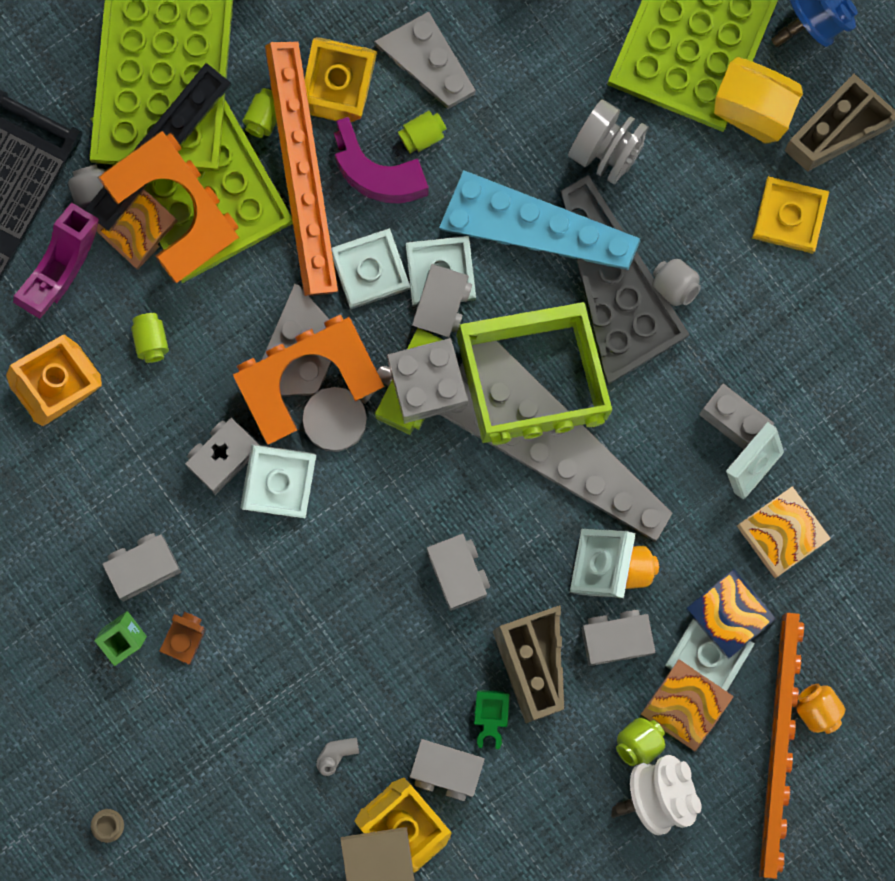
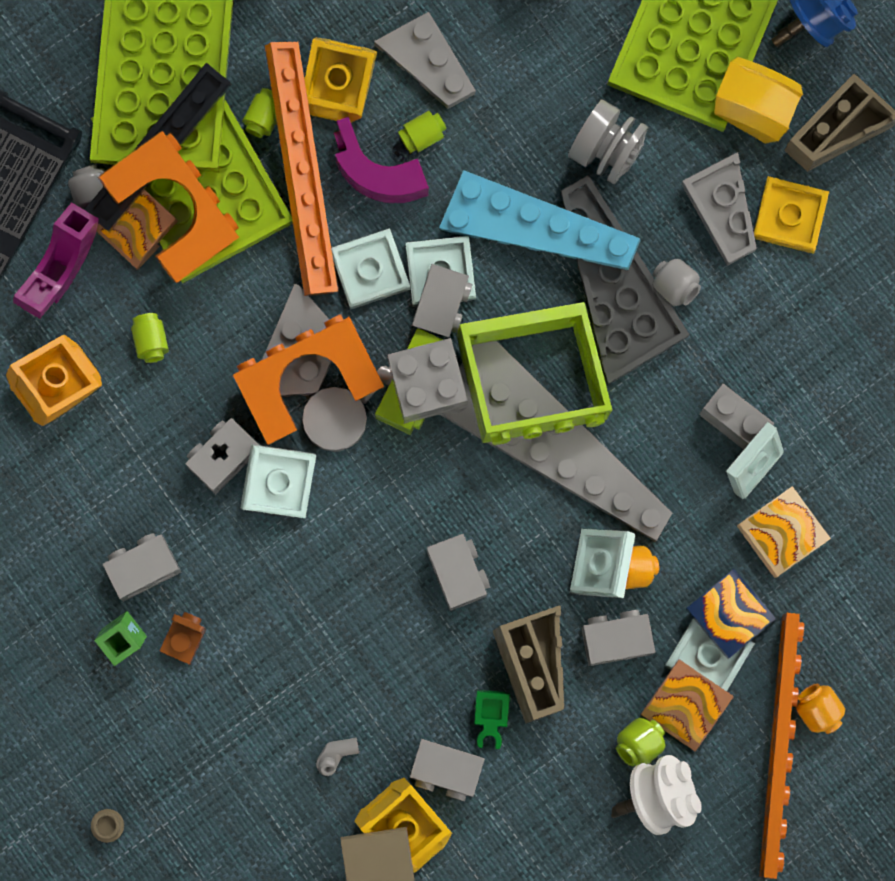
(723, 208): none -> light grey wing

